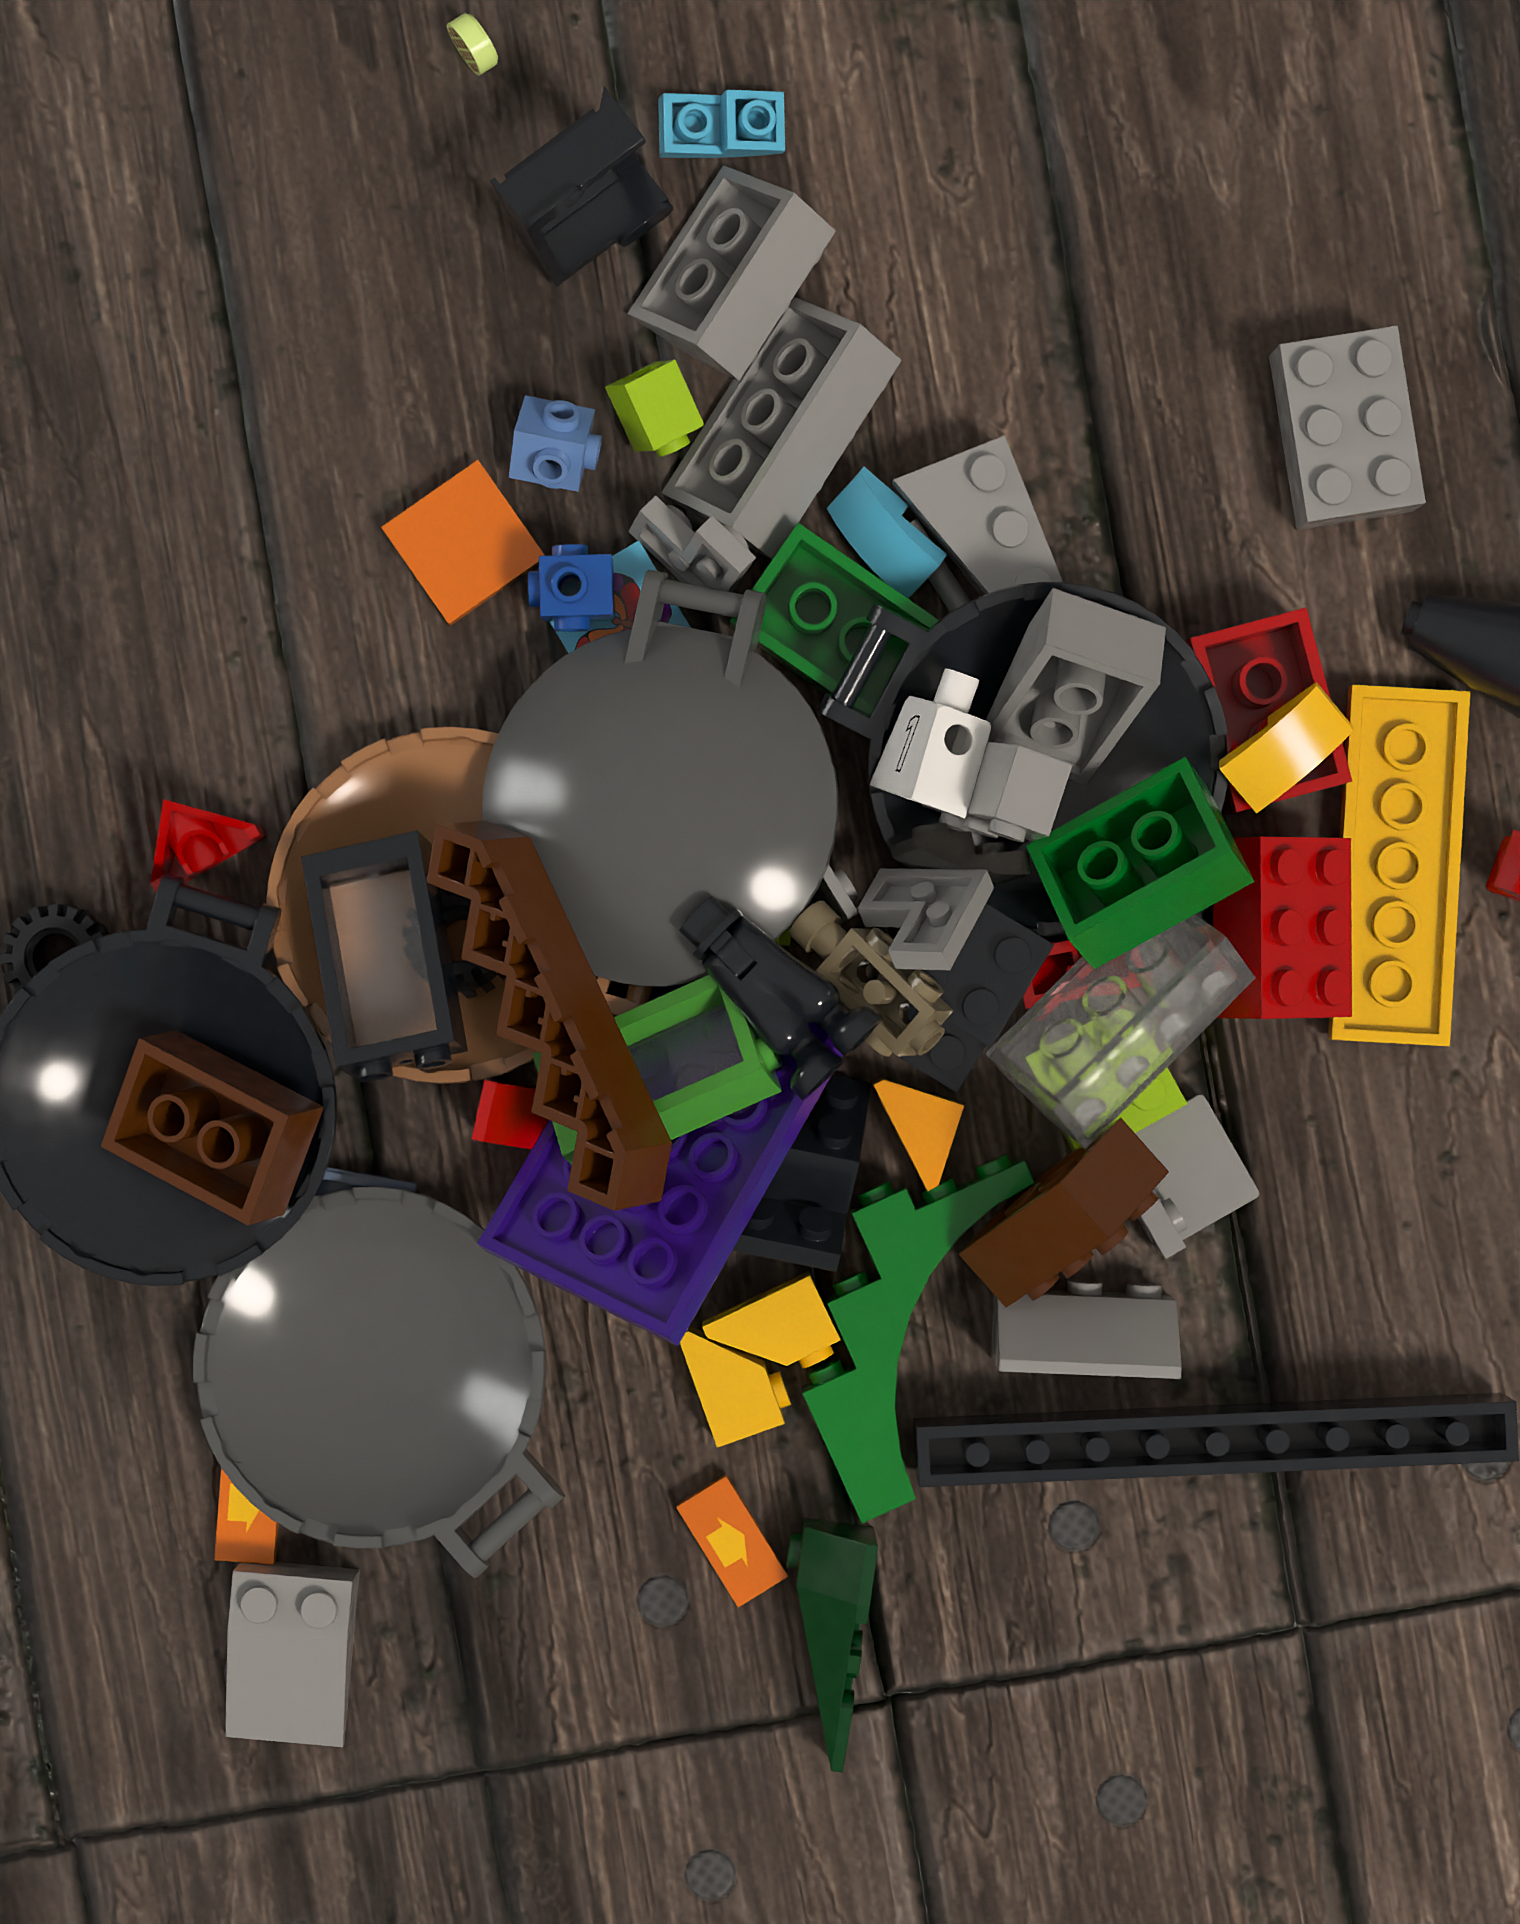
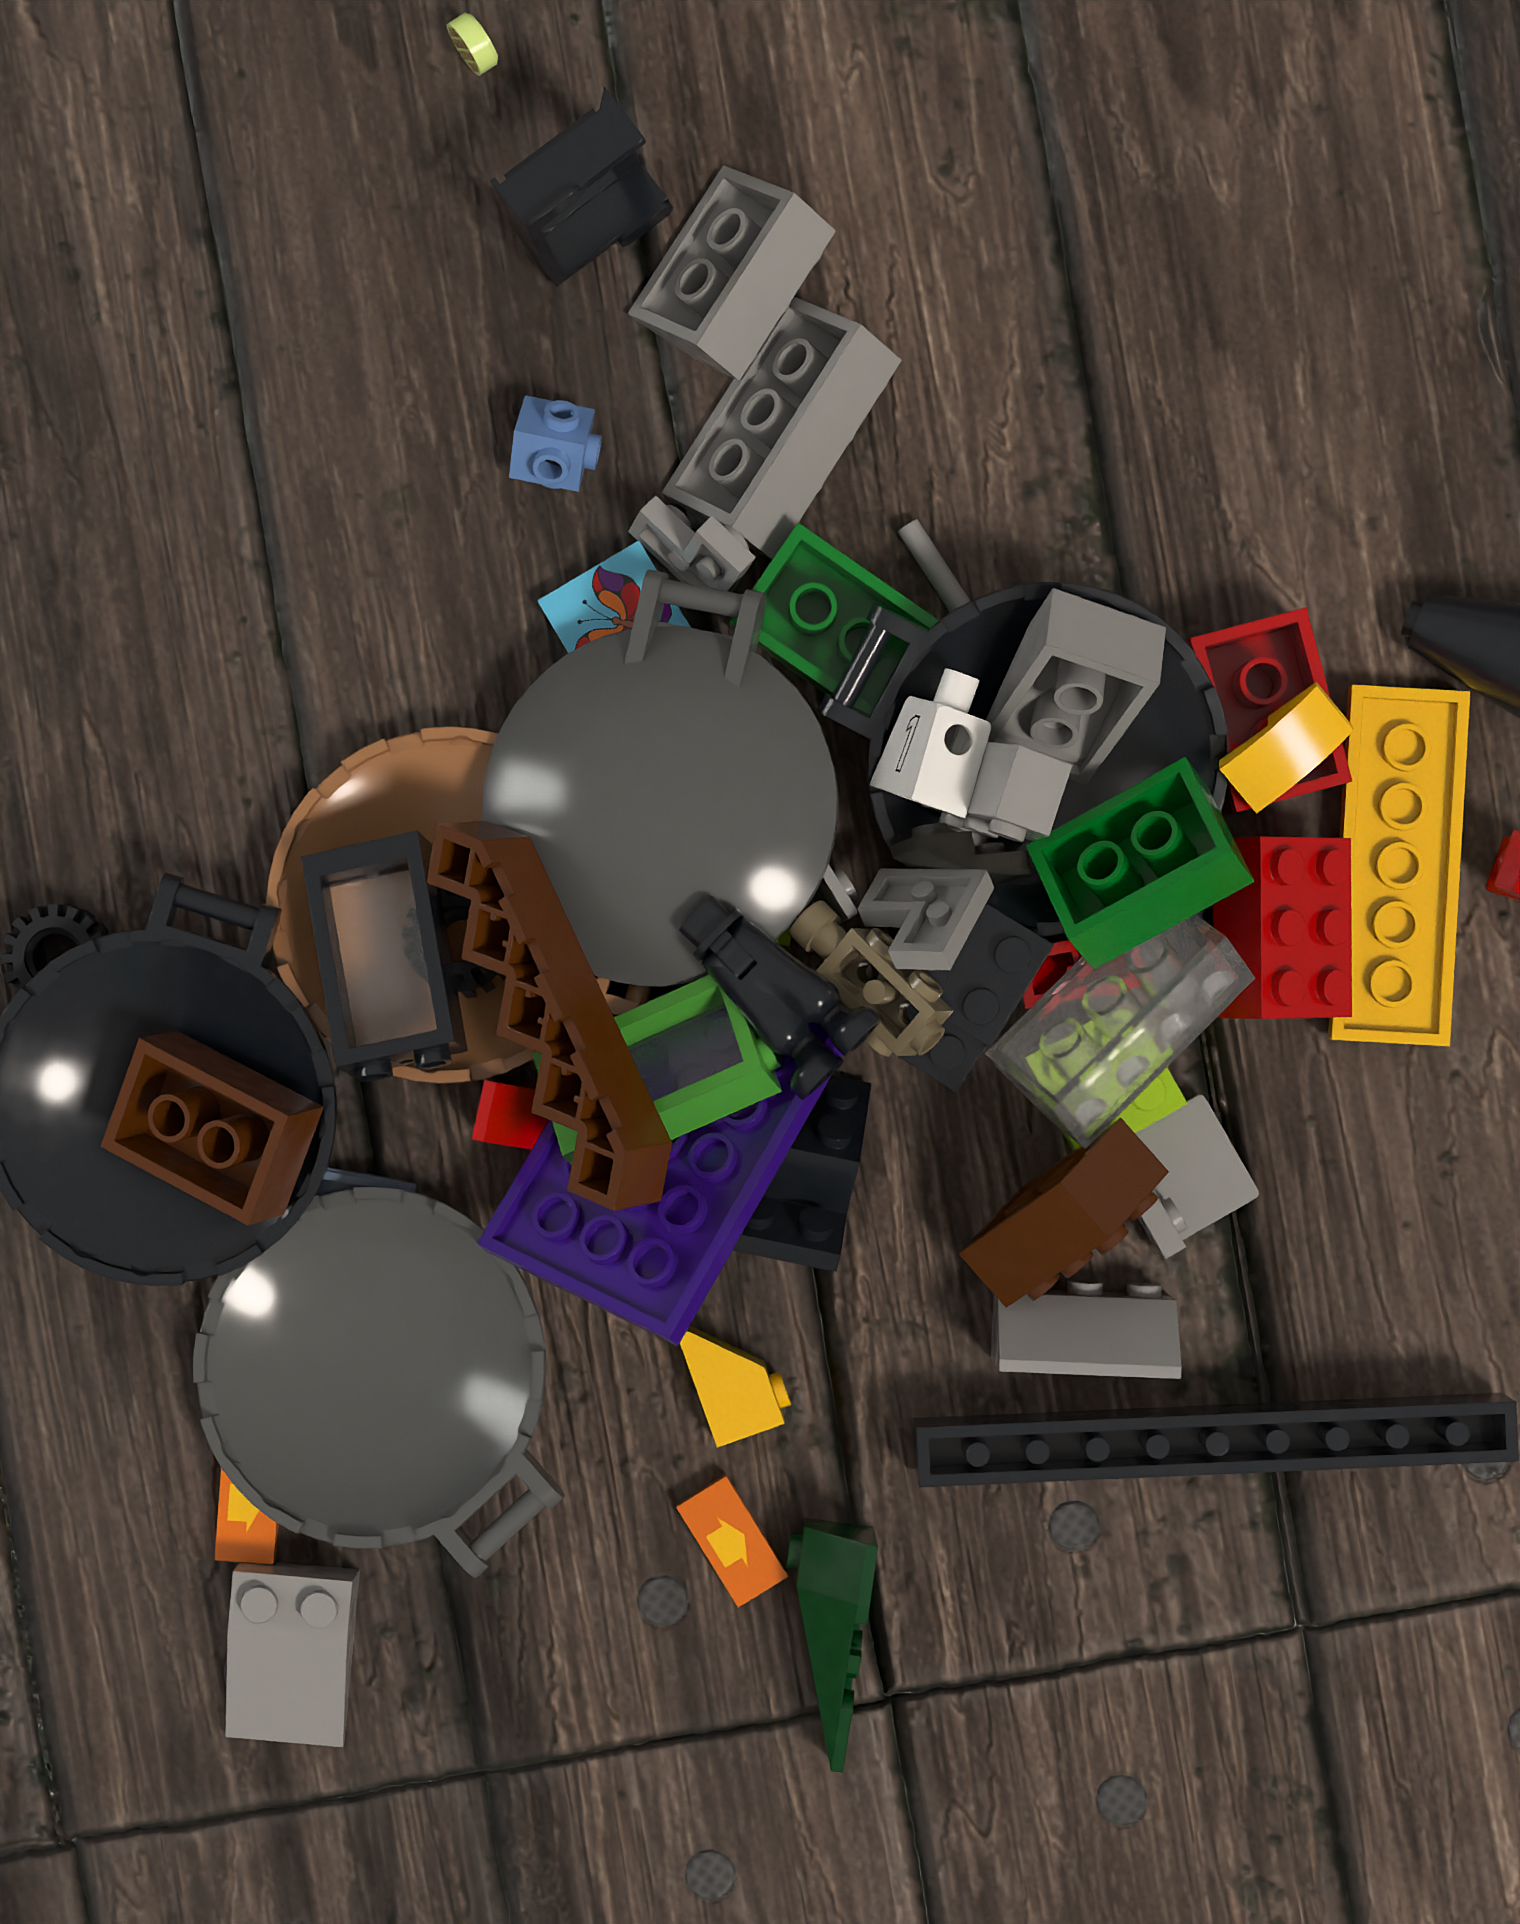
(197, 841): red slope -> none
(463, 542): orange tile -> none
(593, 600): blue brick -> none
(655, 408): lime brick -> none
(721, 125): medium azure slope -> none
(779, 1324): yellow slope -> none
(889, 544): medium azure slope -> none
(906, 1243): green arch -> none
(923, 1125): light orange slope -> none
(981, 517): light grey wedge -> none
(1347, 427): light grey brick -> none

